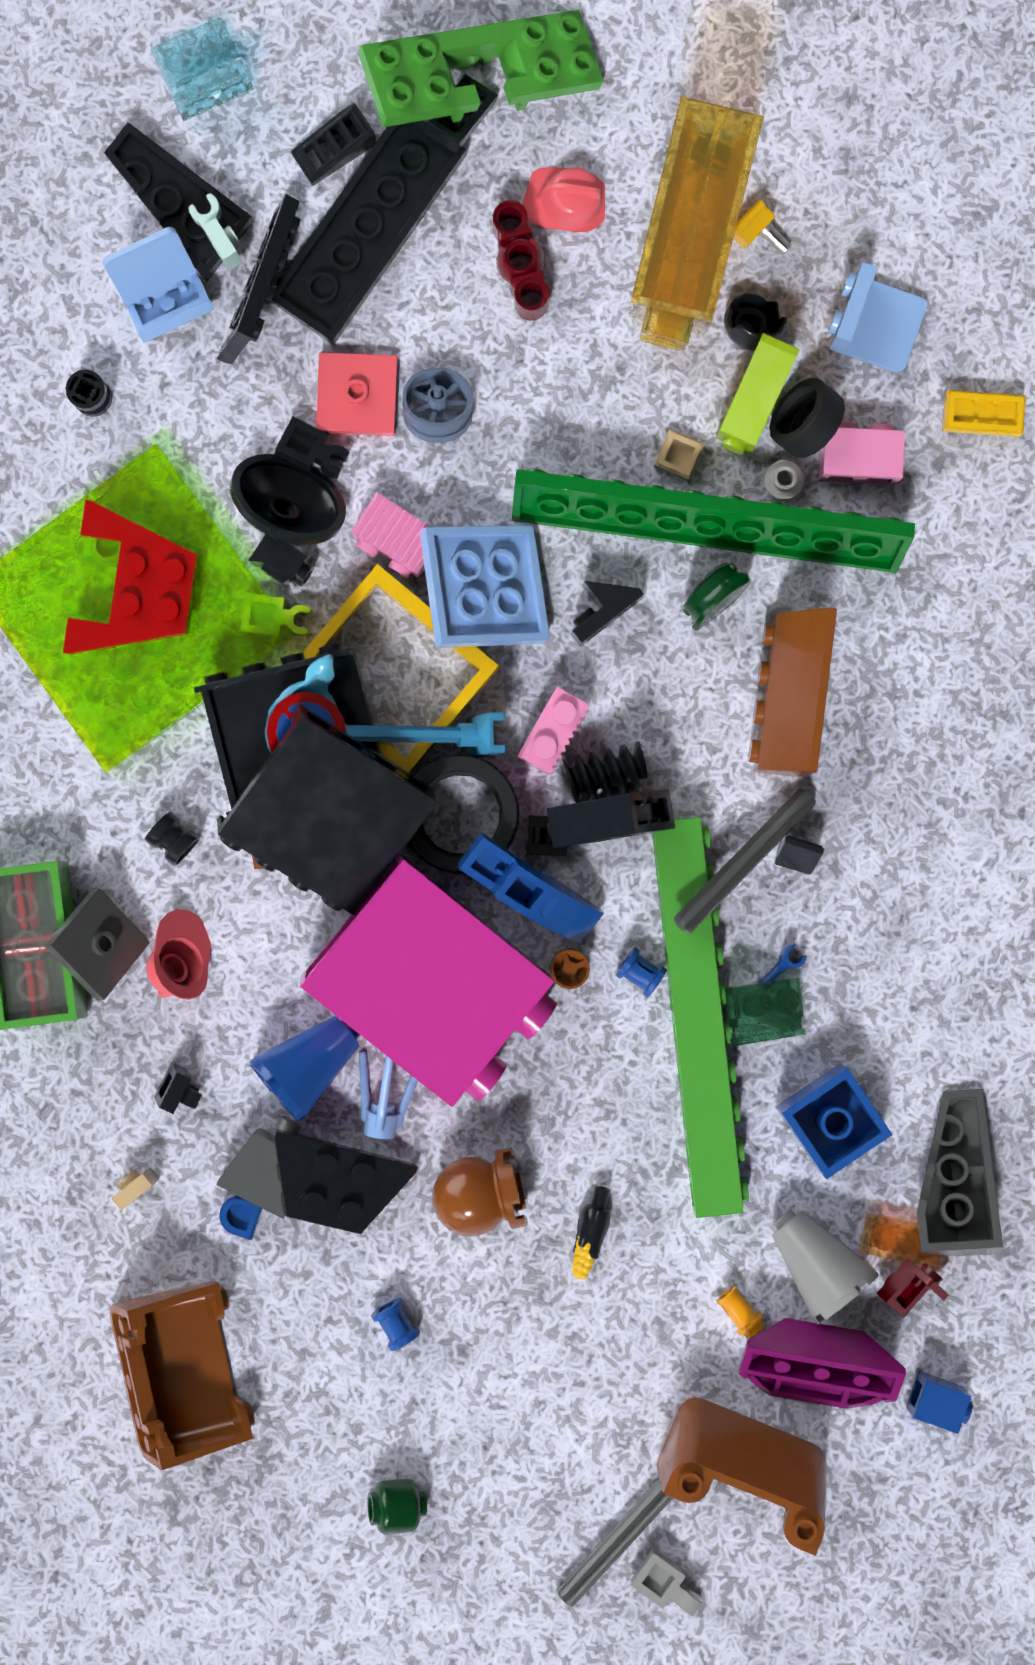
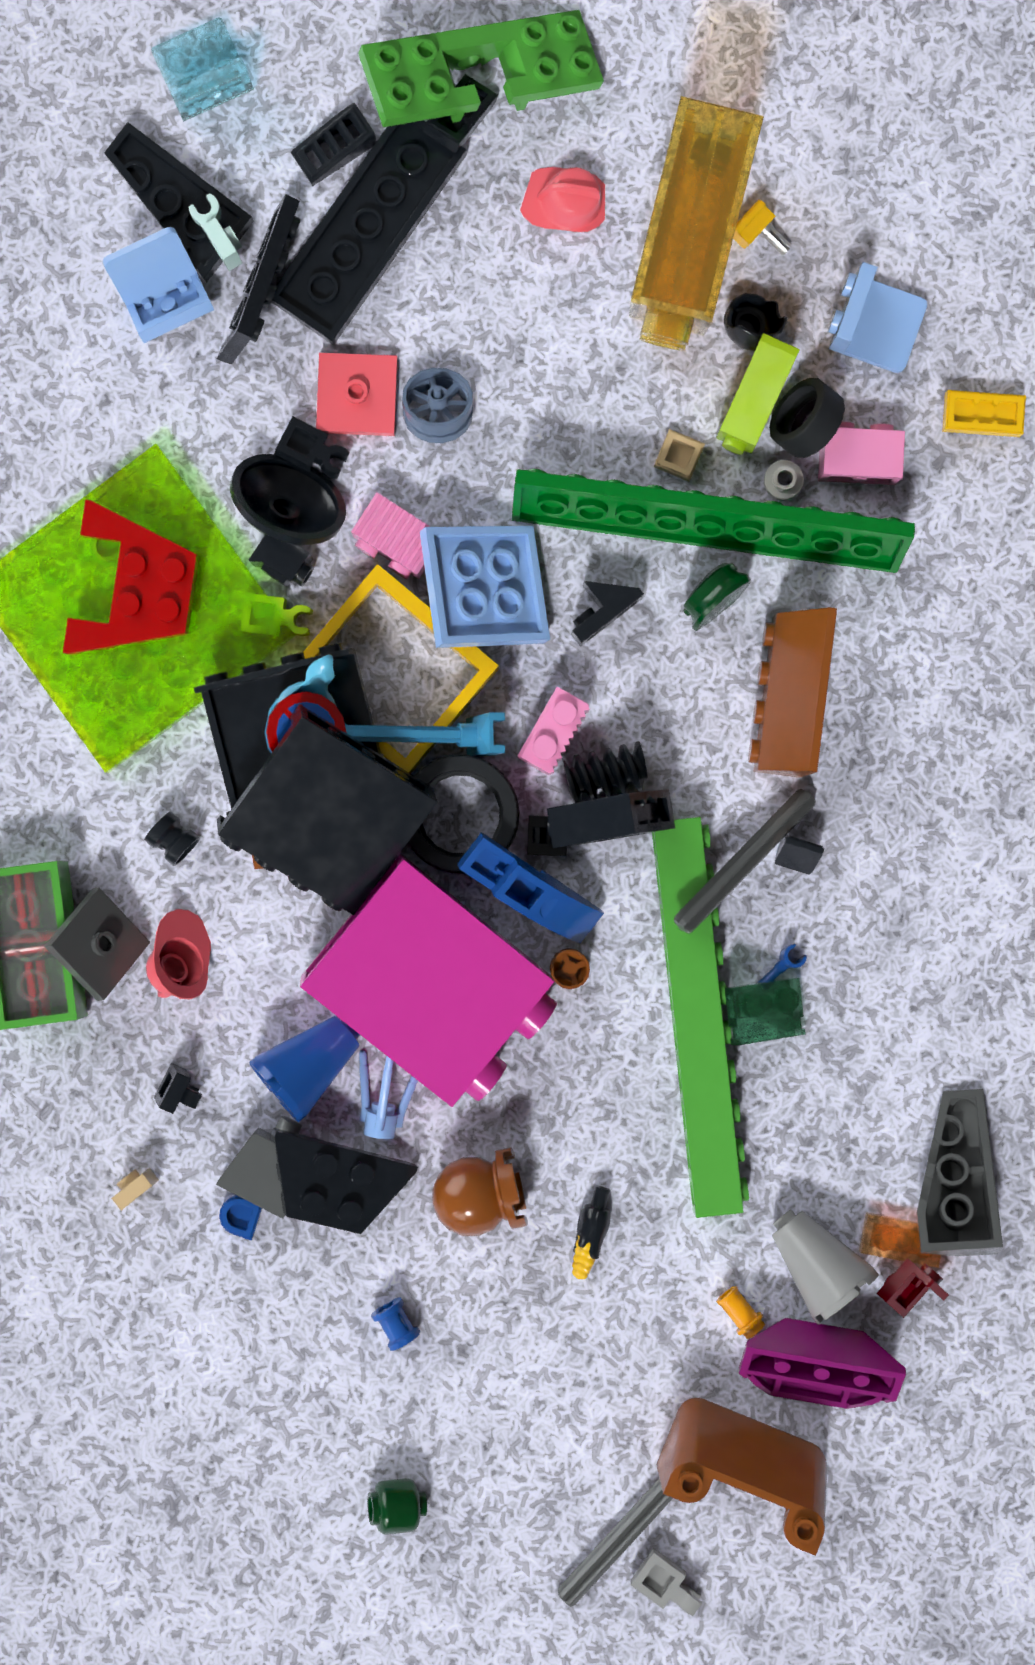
(93, 400): black wheel -> none
(179, 1374): dark orange windscreen -> none
(520, 243): dark red piece -> none
(641, 972): blue bush -> none
(833, 1120): blue brick -> none
(939, 1402): blue brick -> none

